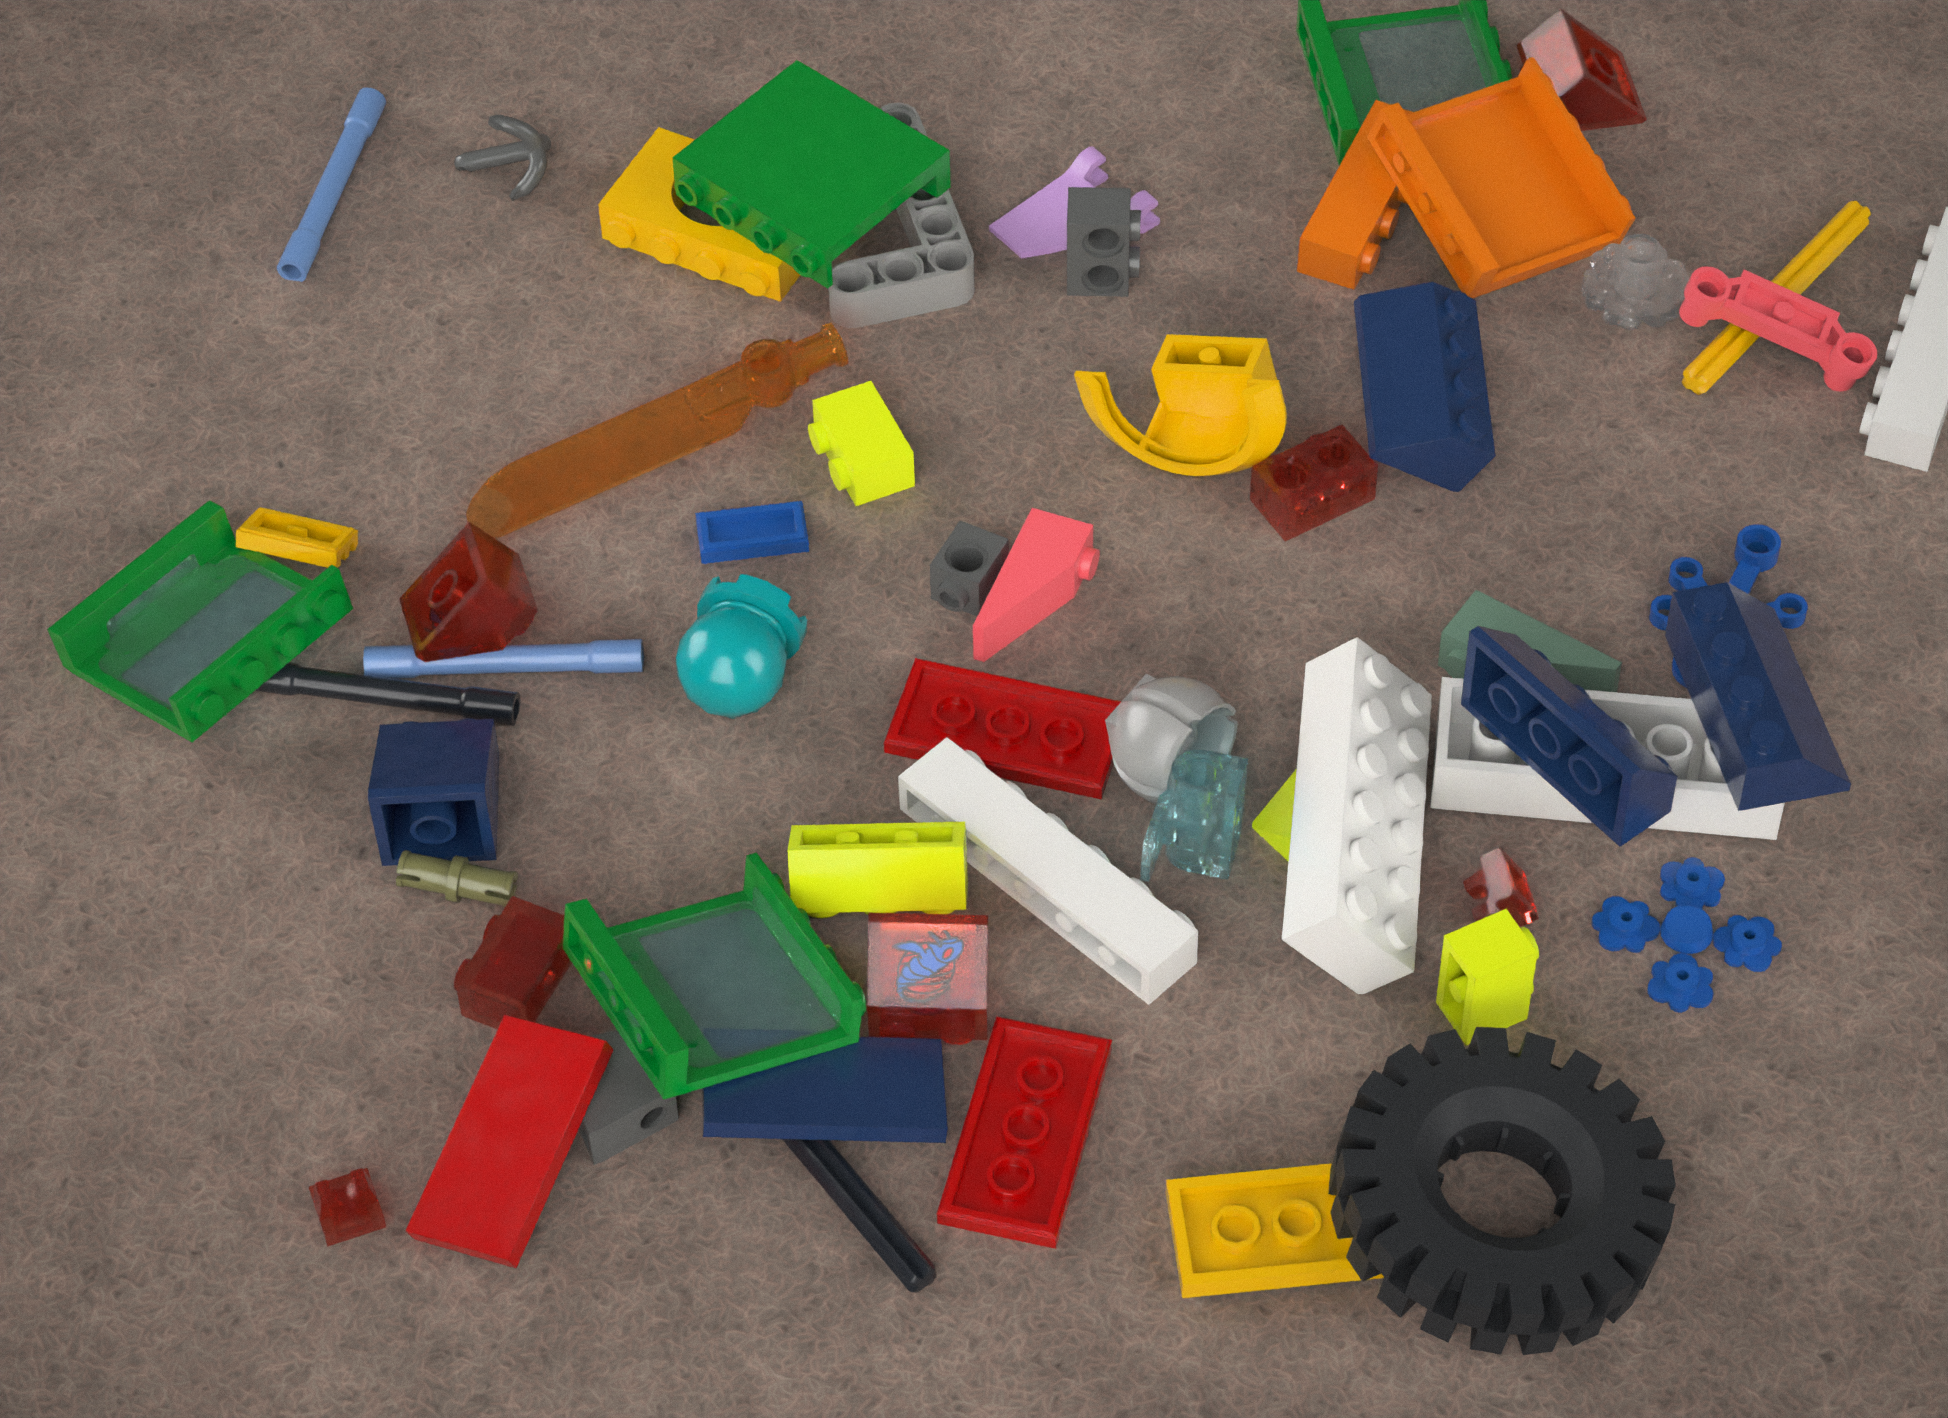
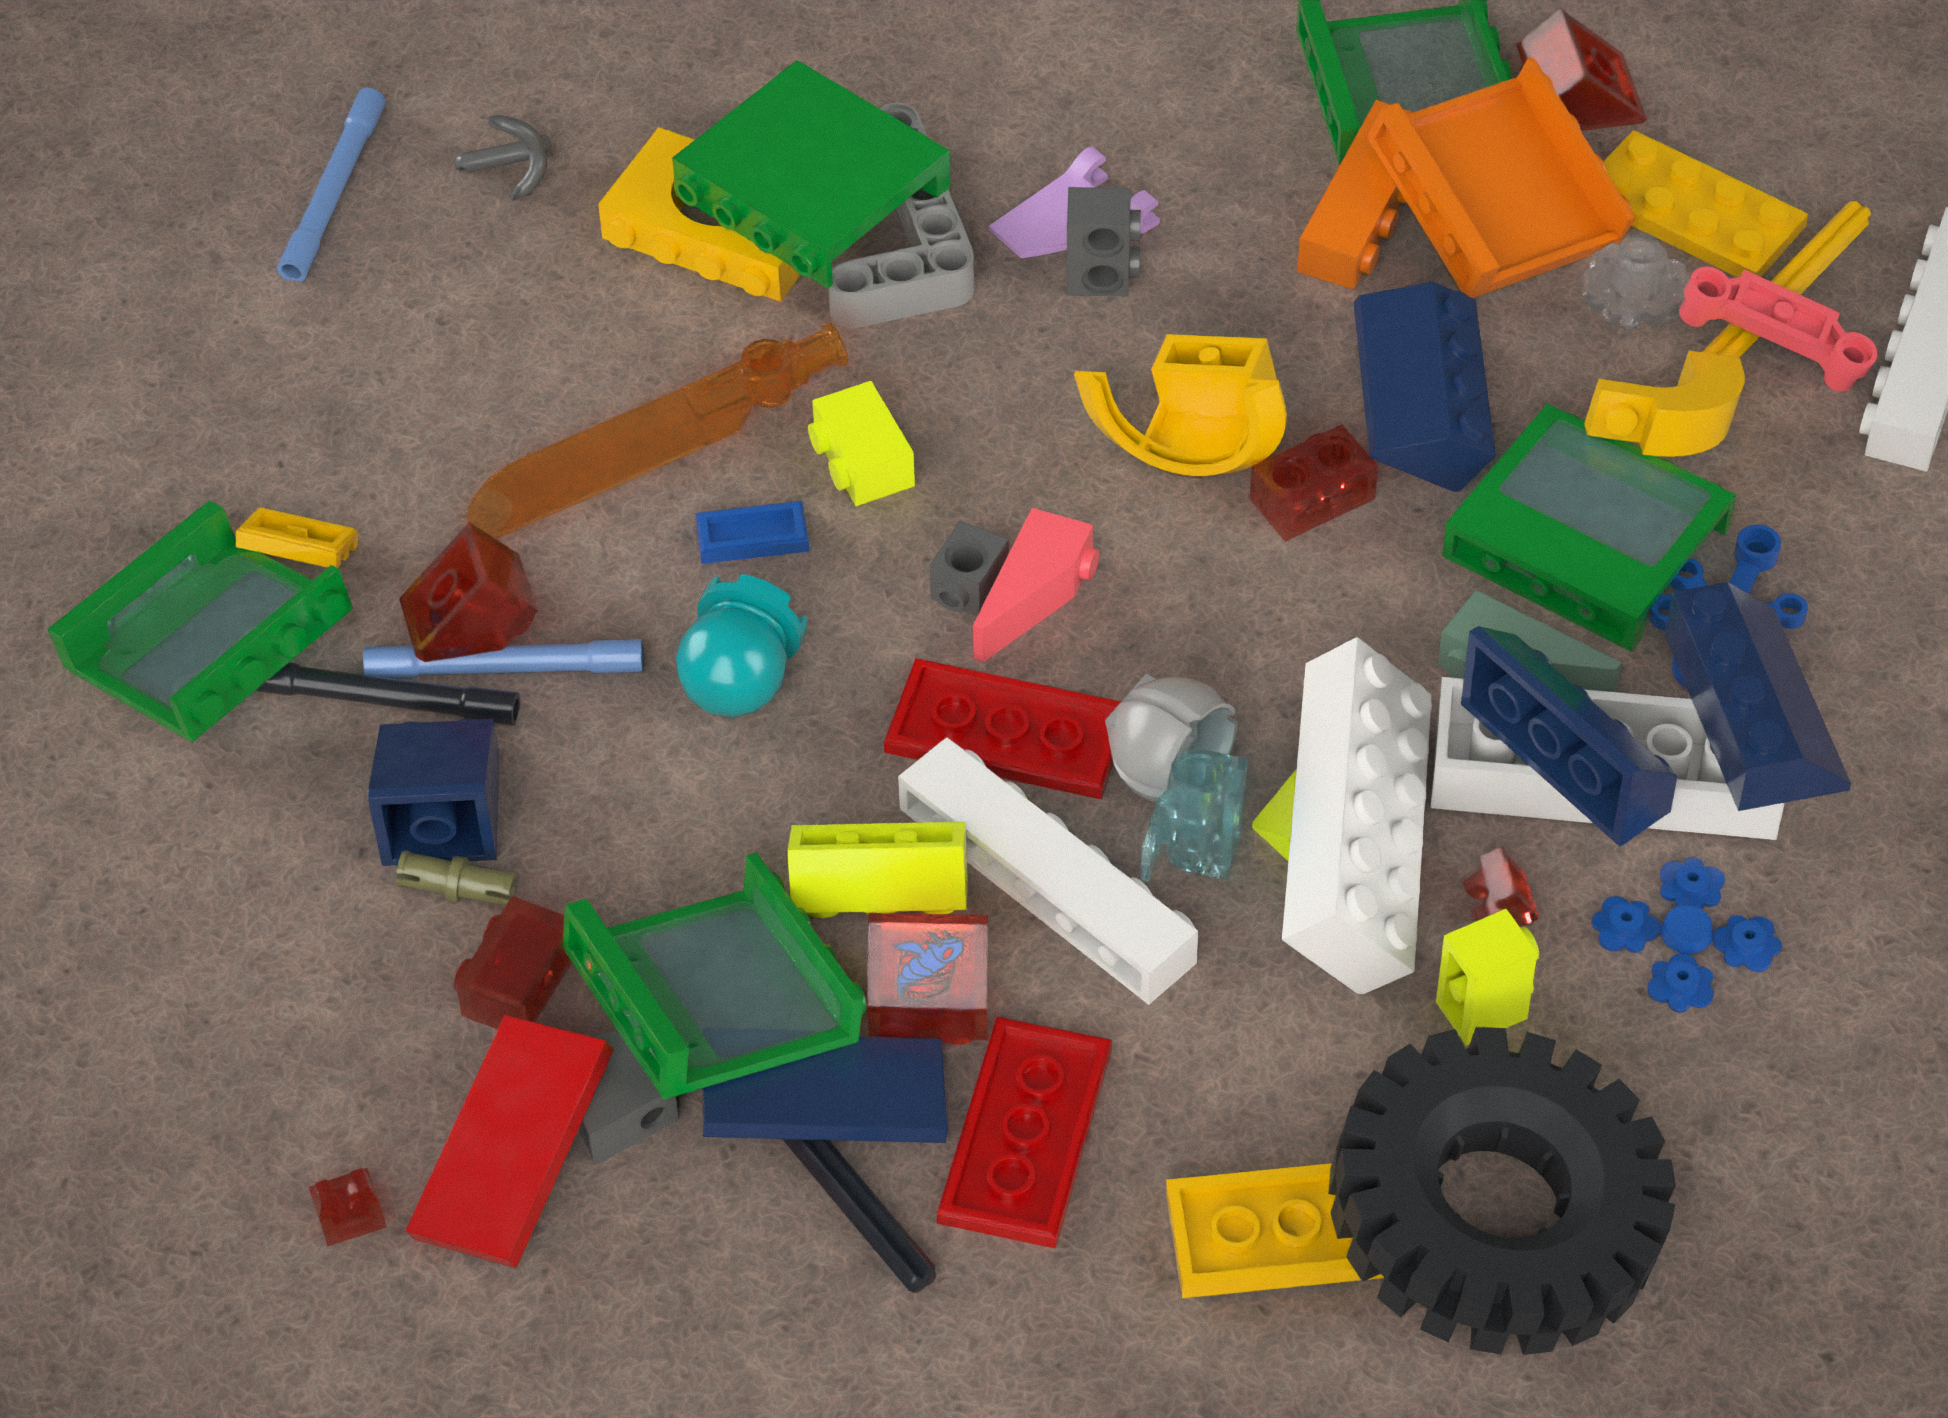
(1585, 525): none -> panel
(1671, 419): none -> yellow arch
(1702, 207): none -> yellow plate

